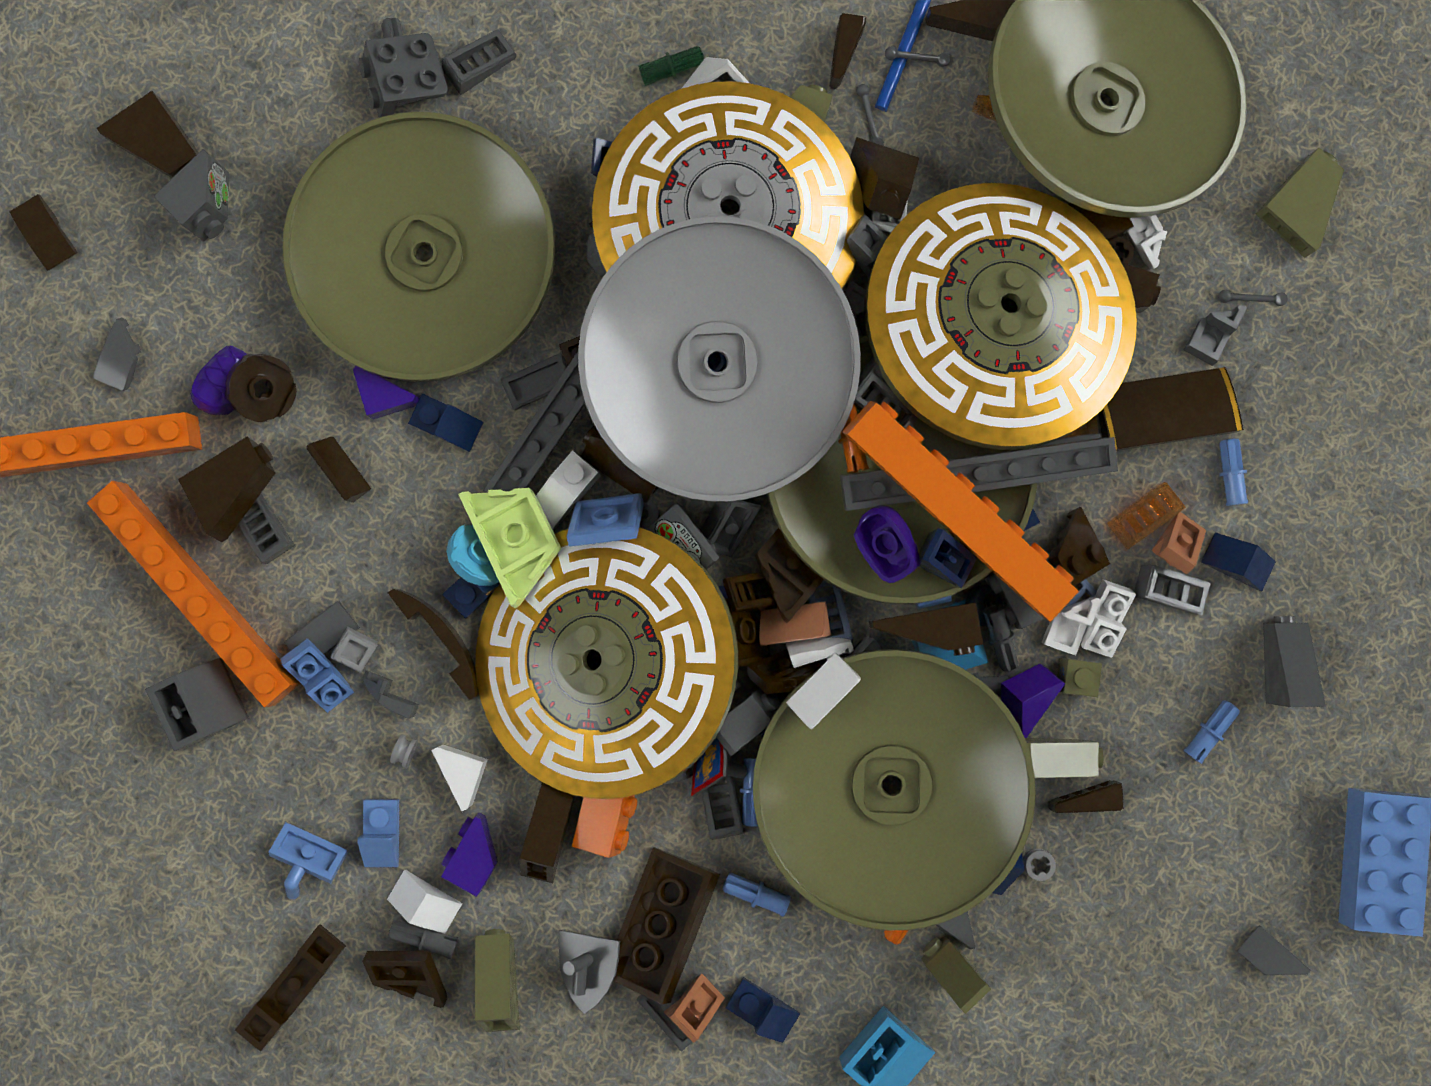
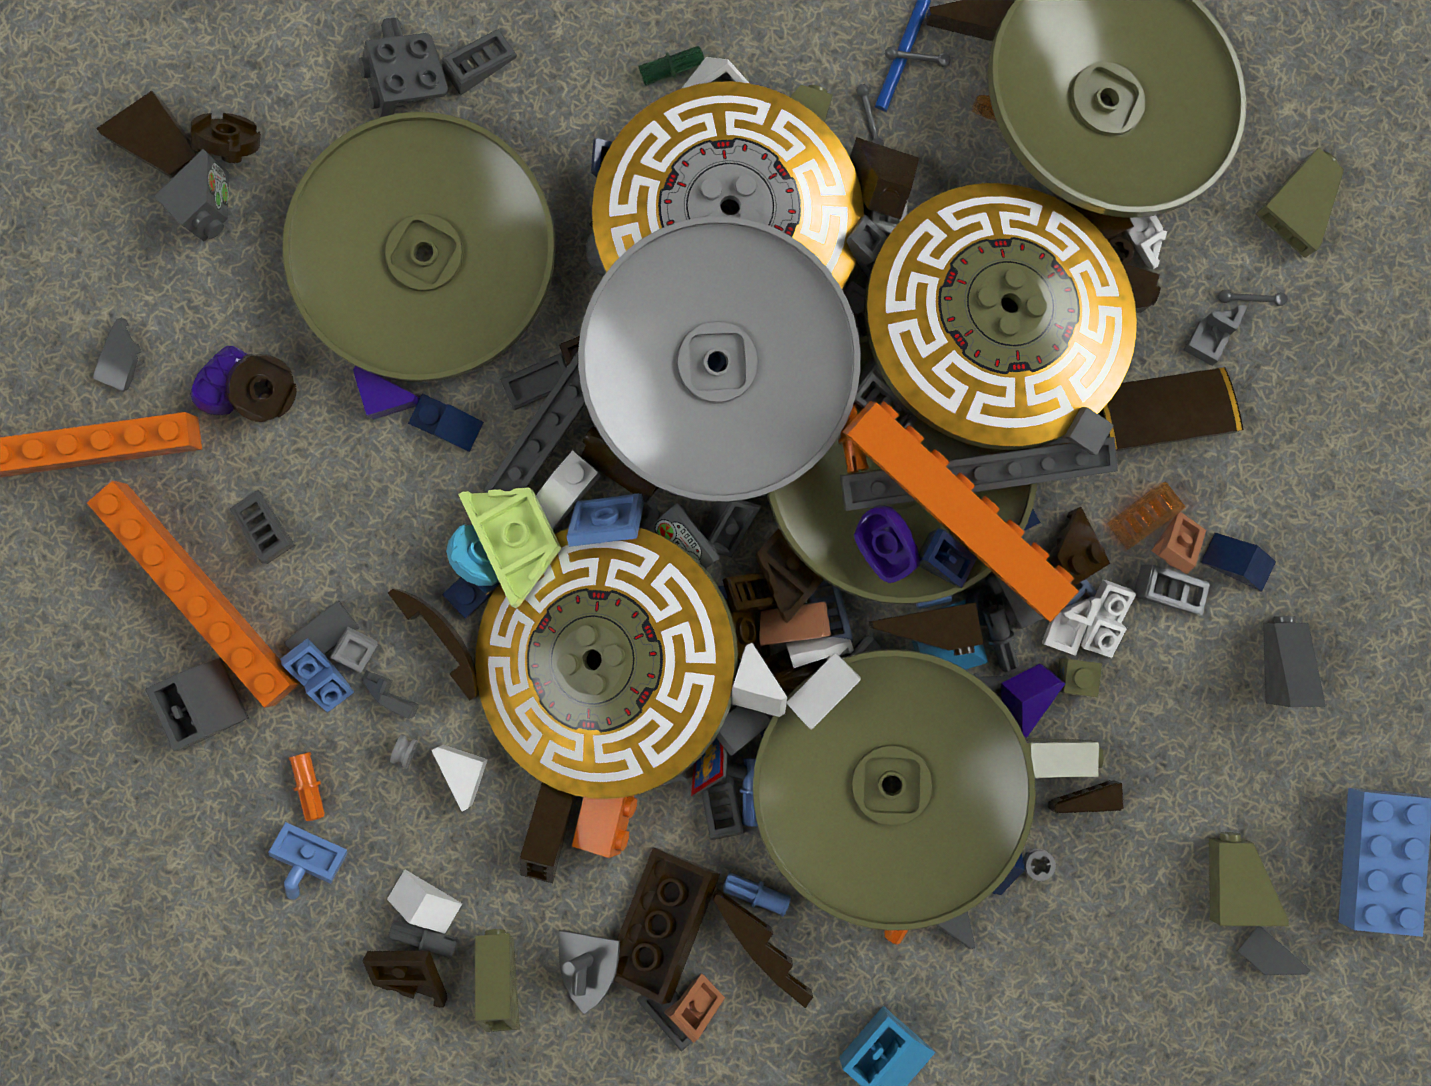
(42, 232): dark brown slope -> none
(228, 486): dark brown slope -> none
(234, 139): none -> dark brown plate
(290, 988): dark brown slope -> none
(307, 787): none -> orange axle
(339, 469): dark brown slope -> none
(380, 833): medium blue slope -> none
(473, 859): dark purple slope -> none
(754, 937): none -> dark brown slope
(756, 685): none -> white slope
(762, 1010): dark blue slope -> none
(848, 35): dark brown slope -> none
(955, 973): olive slope -> none
(1089, 430): none -> dark grey tile
(1212, 731): medium blue axle -> none
(1233, 472): medium blue axle -> none
(1240, 885): none -> olive slope

